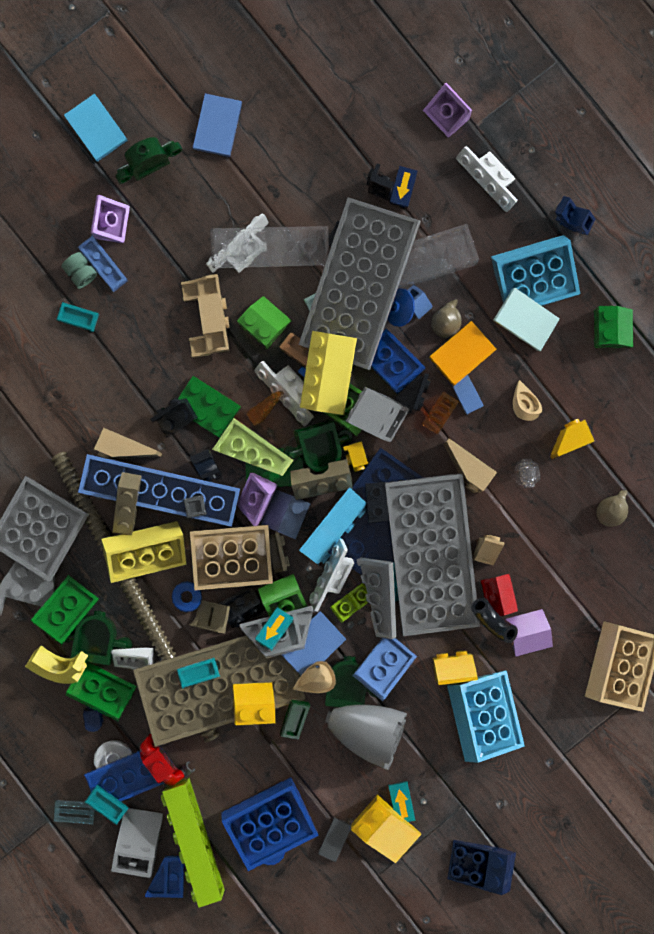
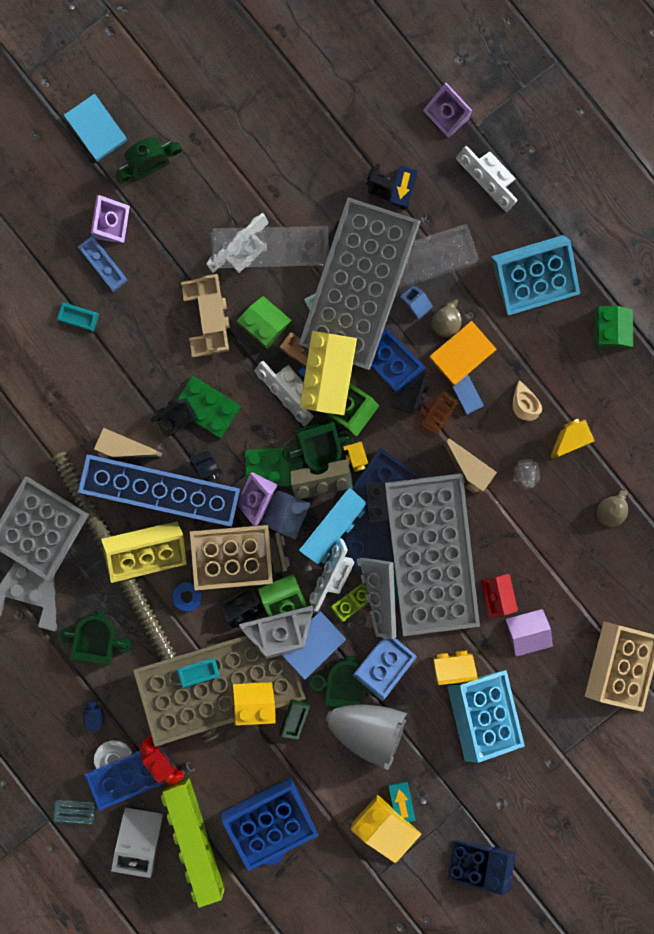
(55, 667): light yellow arch -> none
(64, 610): green plate -> none
(77, 267): sand green wheel -> none
(102, 691): green plate -> none
(106, 804): teal tile -> none
(126, 503): dark tan arch -> none
(139, 657): white slope -> none
(168, 879): blue wing -> none
(195, 506): dark grey tile -> none
(204, 616): dark tan piece -> none
(217, 125): medium blue tile -> none
(249, 447): yellowish green wing -> none
(262, 410): clear orange slope -> none
(274, 629): teal tile -> none
(316, 679): tan piece -> none
(334, 839): dark grey tile -> none
(377, 414): light grey slope -> none
(402, 308): blue dish -> none
(488, 549): tan slope -> none
(493, 621): black cylinder -> none
(526, 319): light aqua tile -> none
(574, 217): dark blue brick -> none

